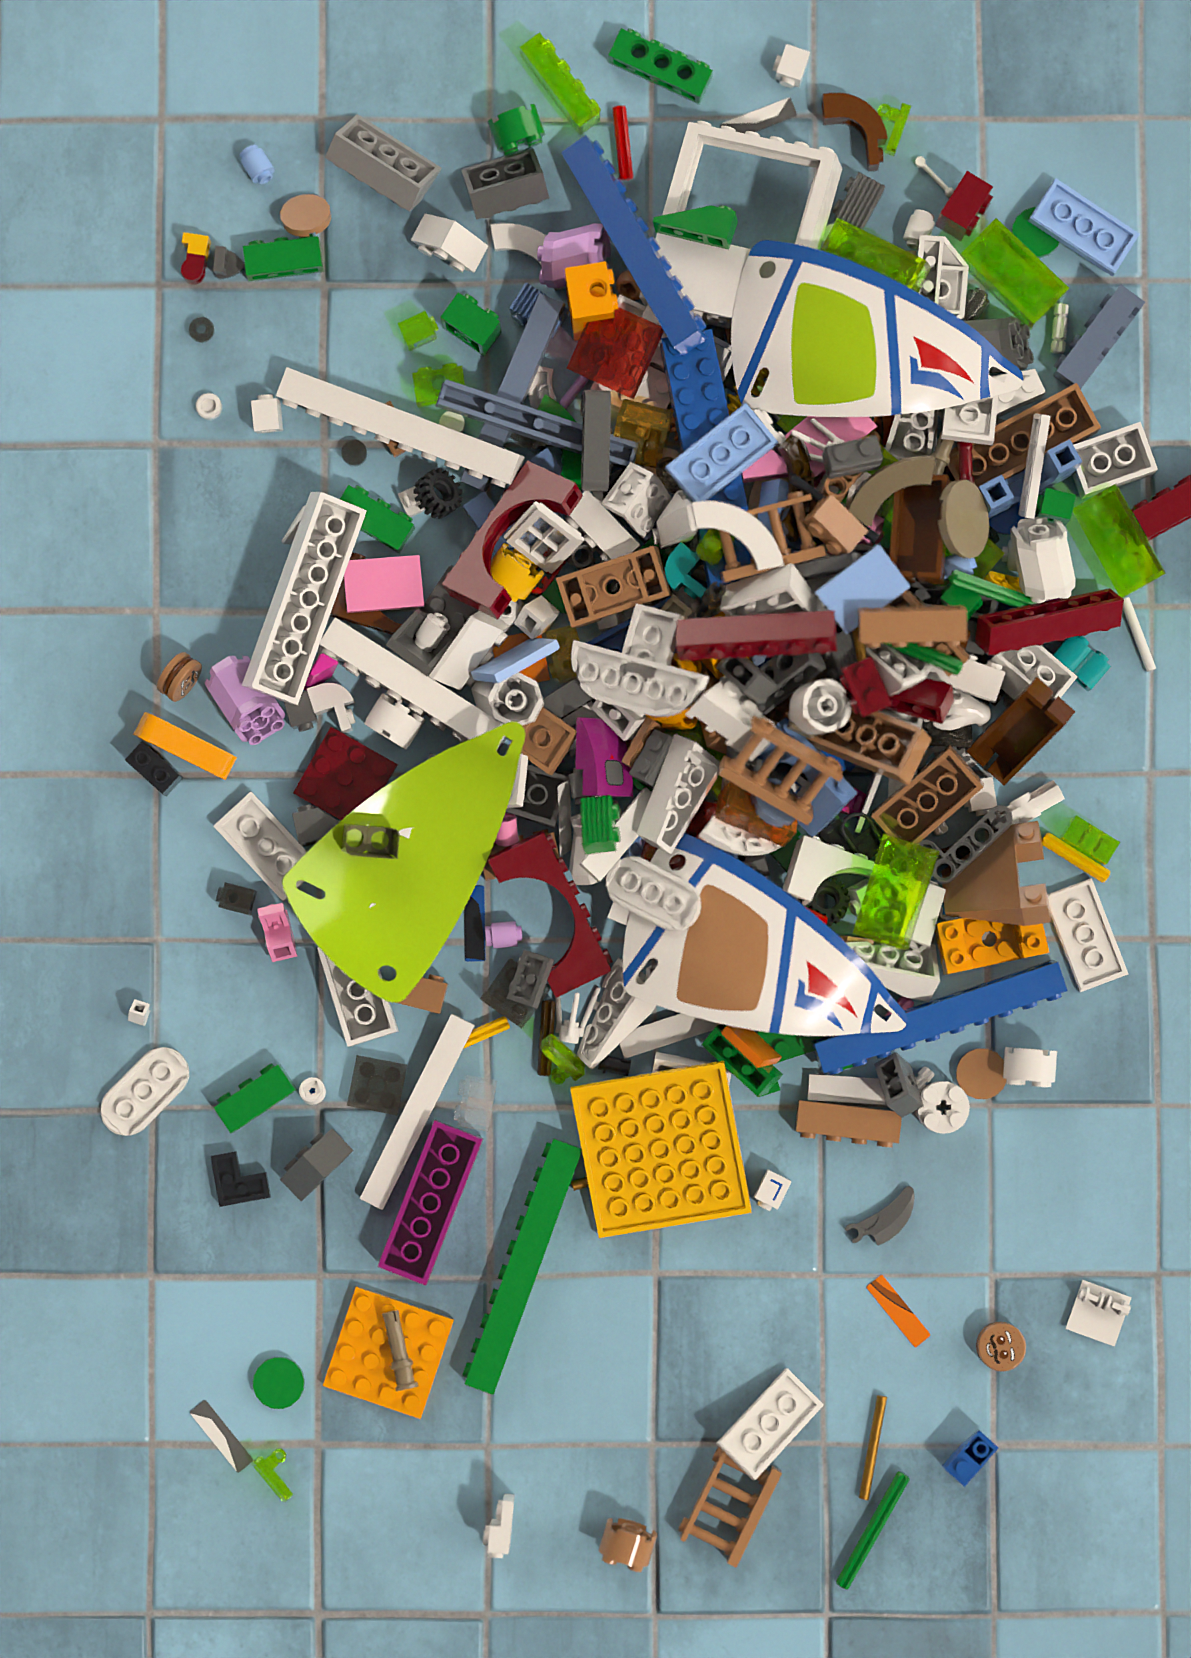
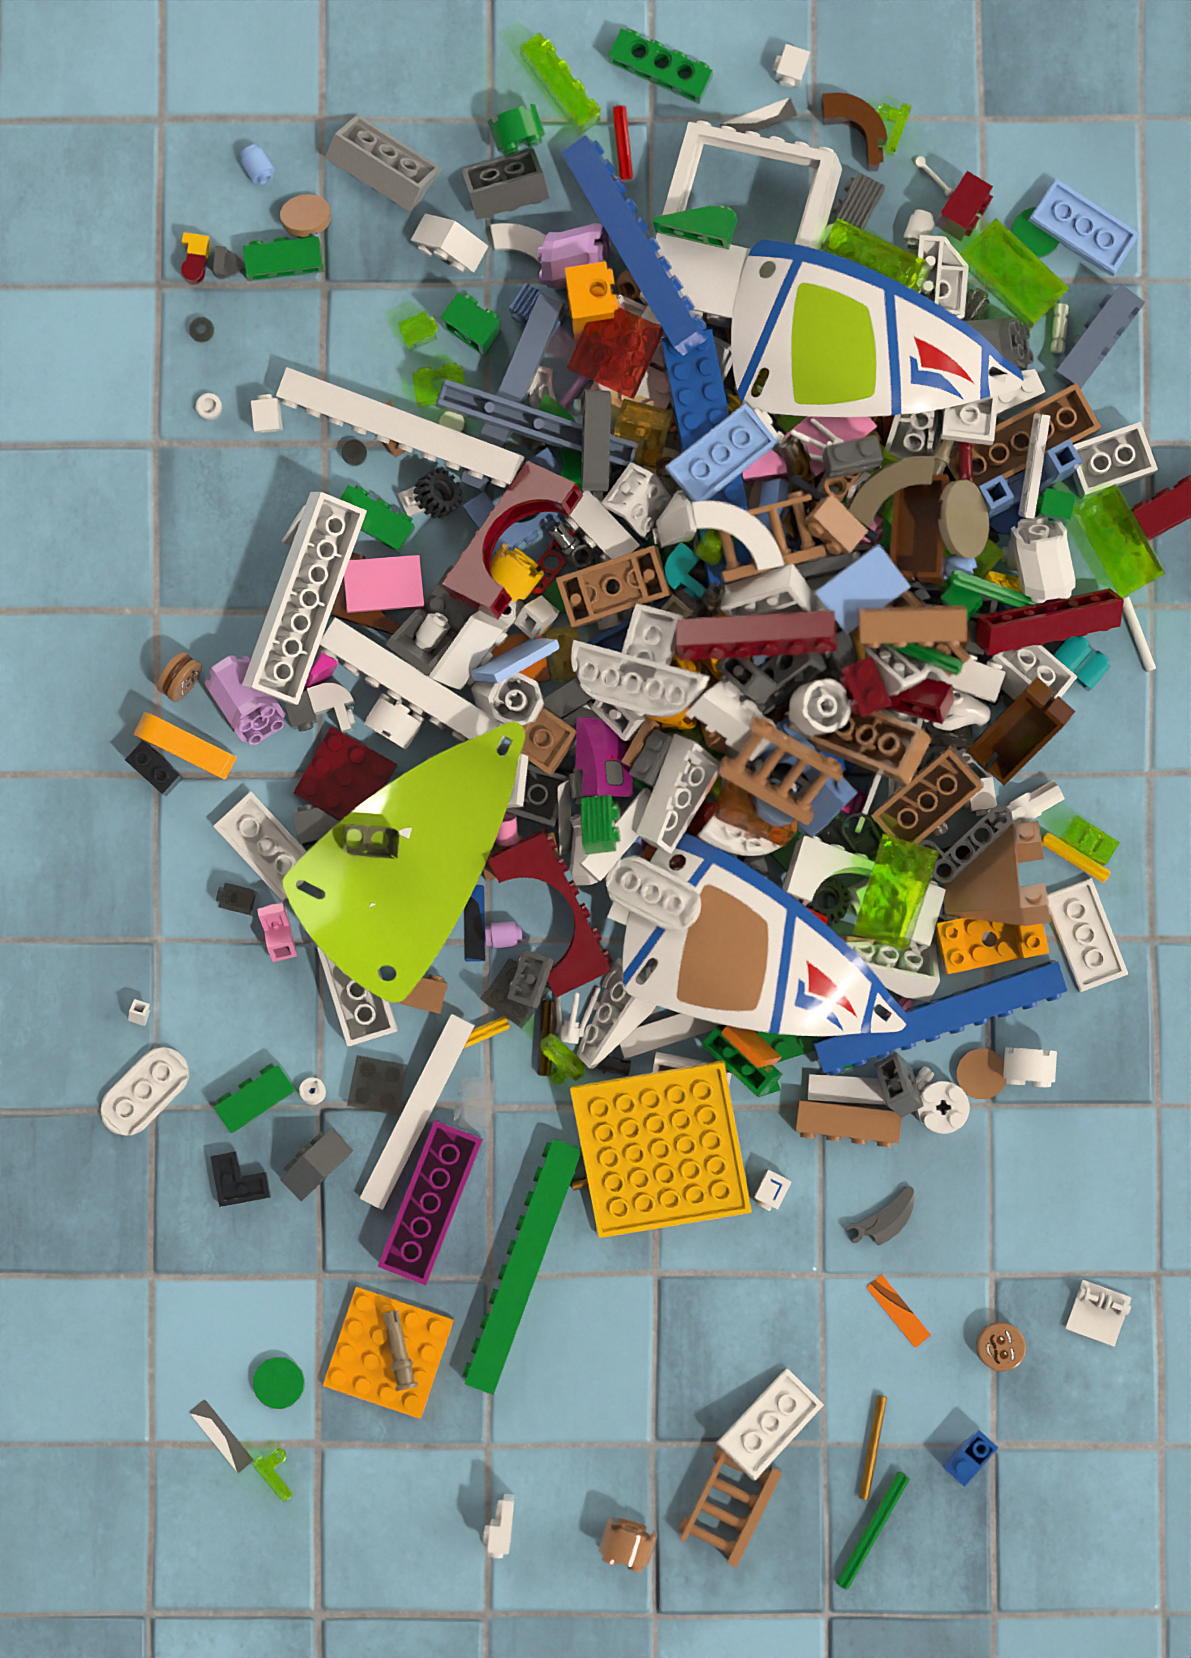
(543, 537): white piece -> none

